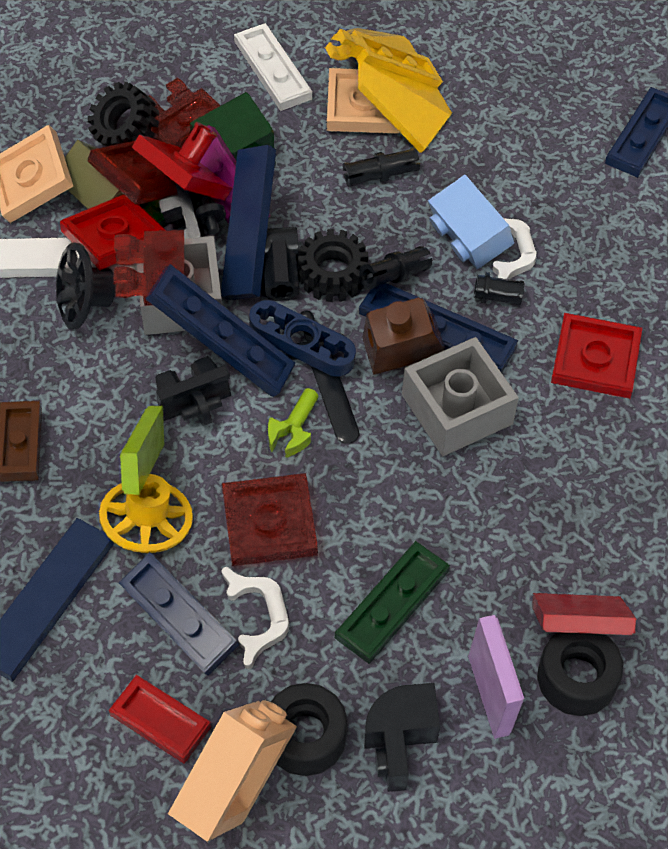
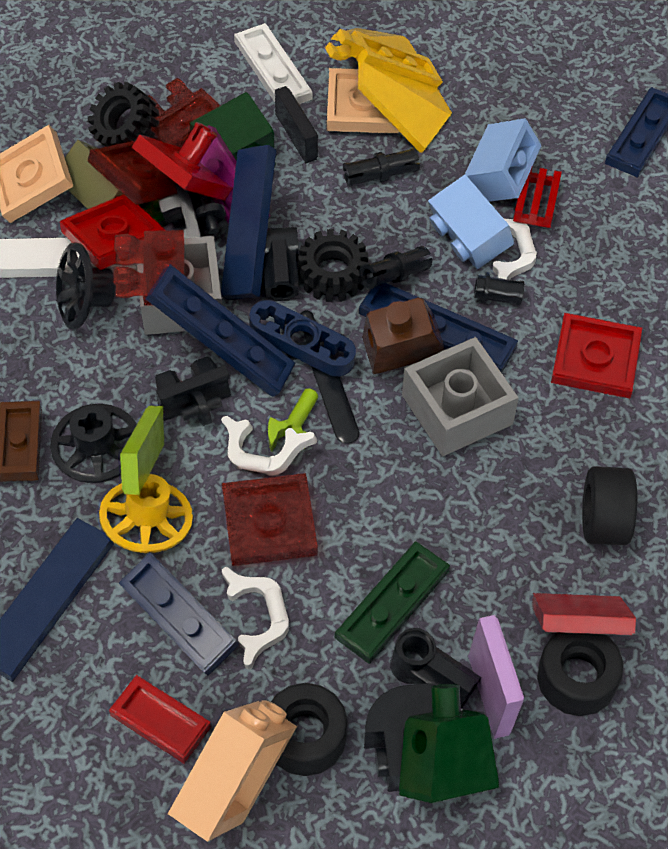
(92, 437): none -> black wheel
(268, 465): none -> white helmet
(296, 124): none -> black tile
(435, 664): none -> black piece
(447, 750): none -> dark green torso
(503, 159): none -> light blue brick
(540, 179): none -> red tile
(609, 505): none -> black tyre

